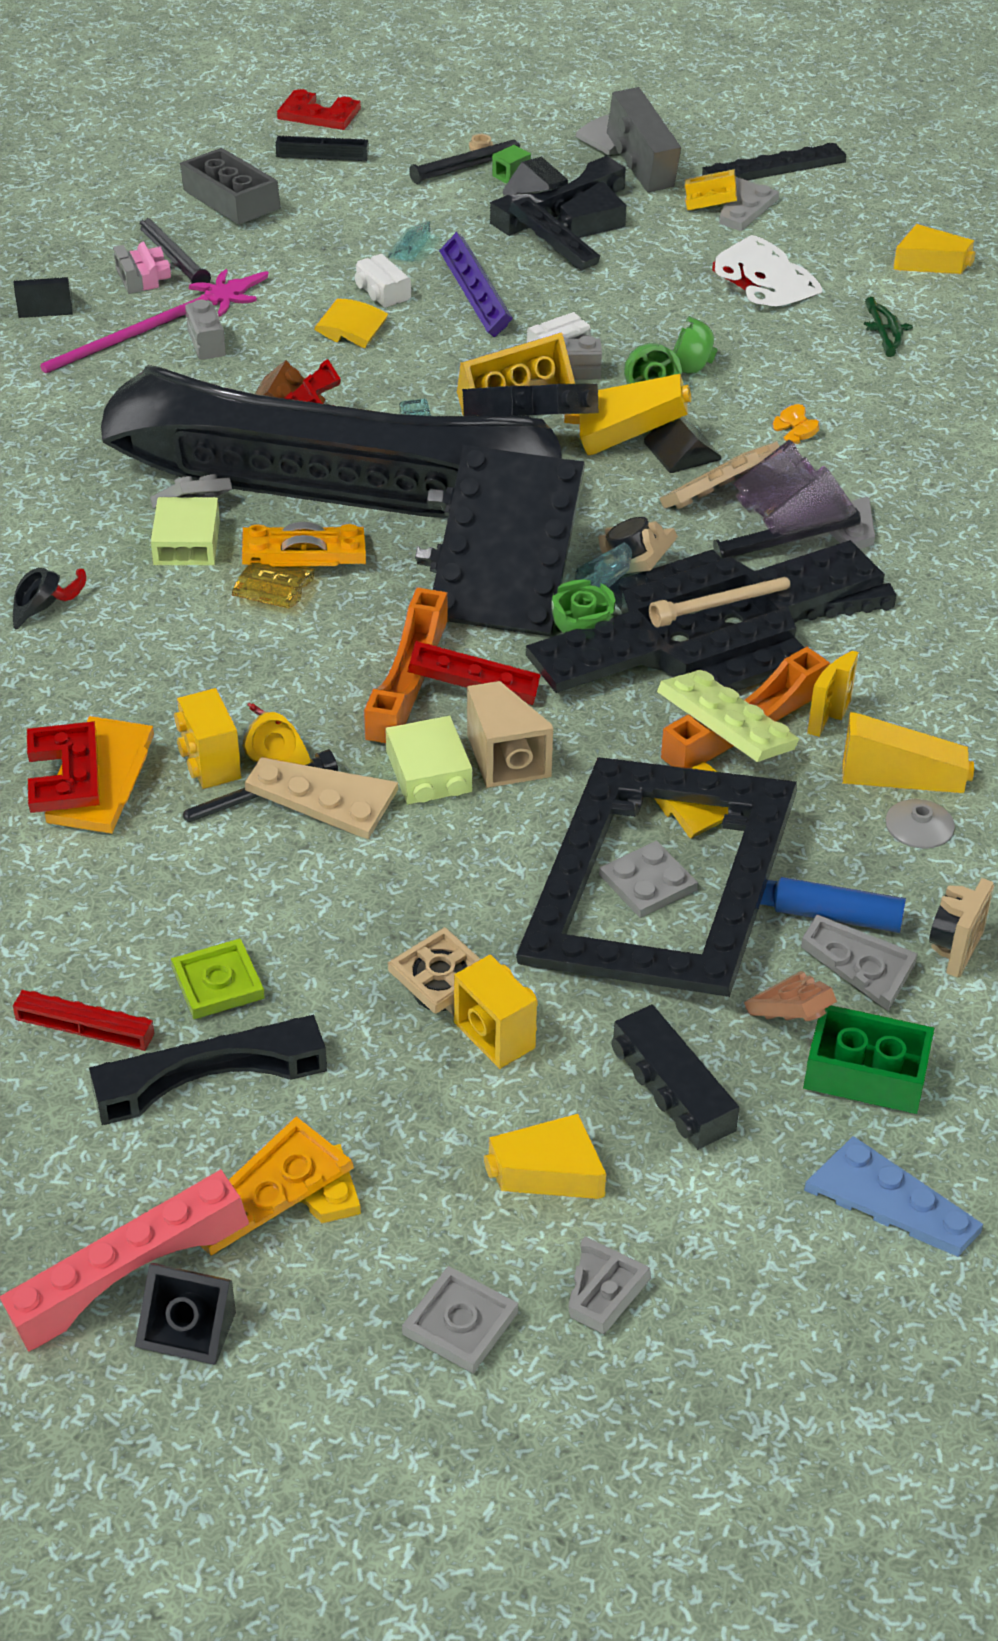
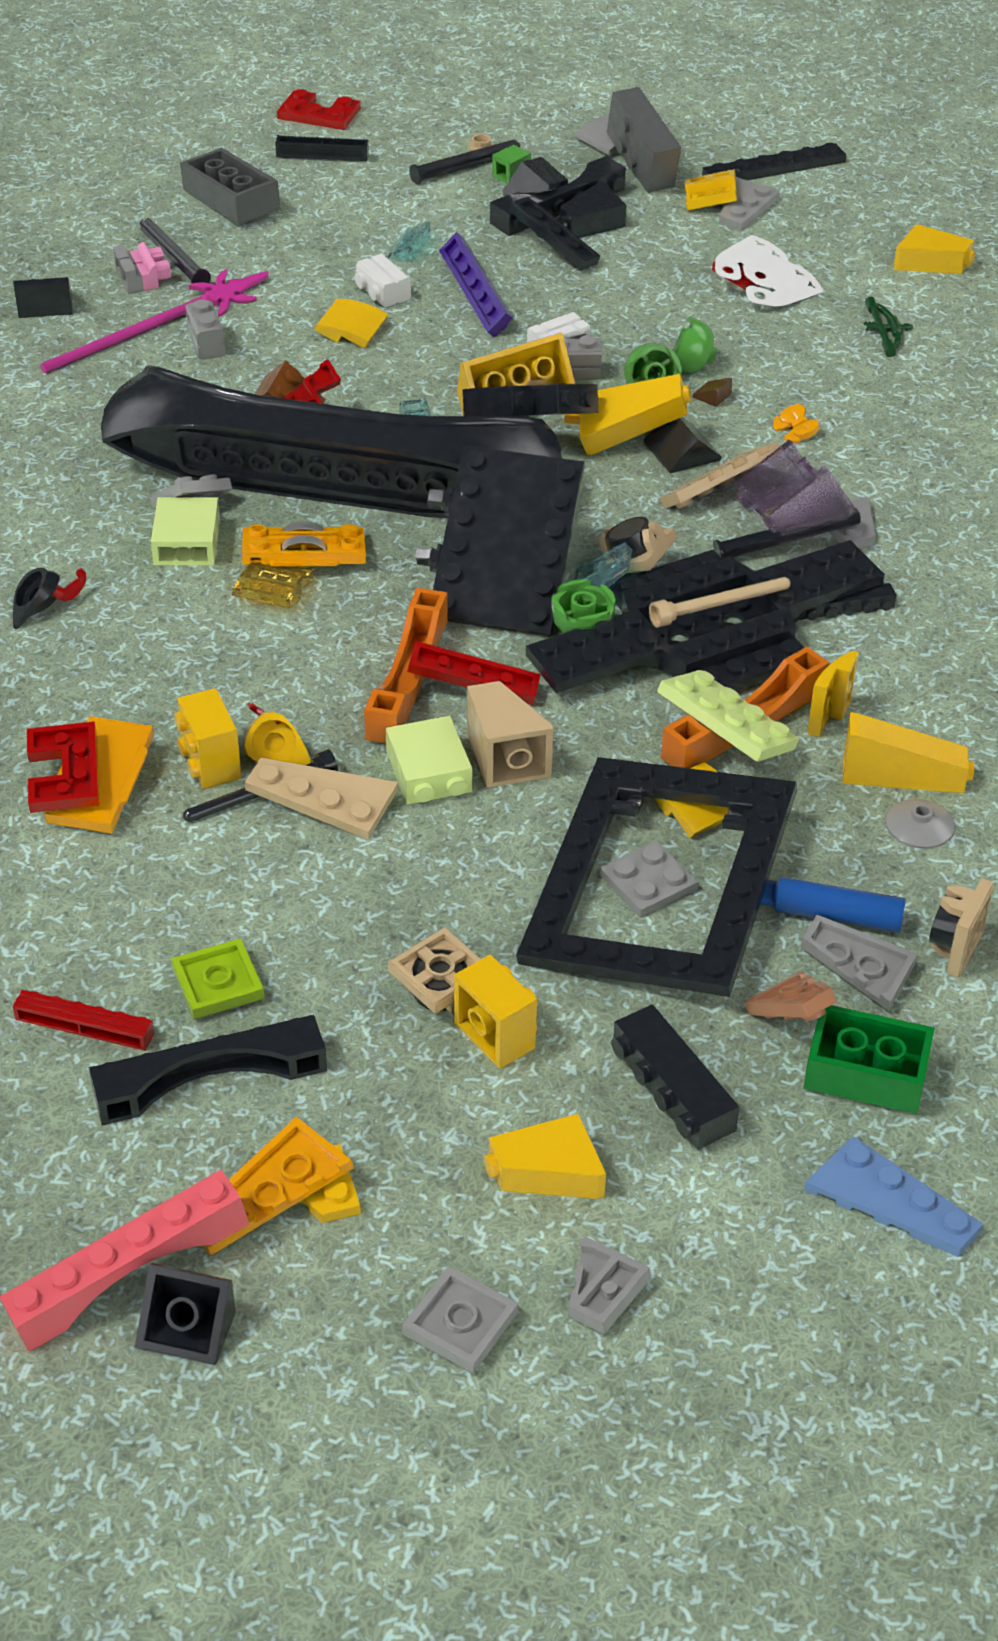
(714, 391): none -> reddish brown slope

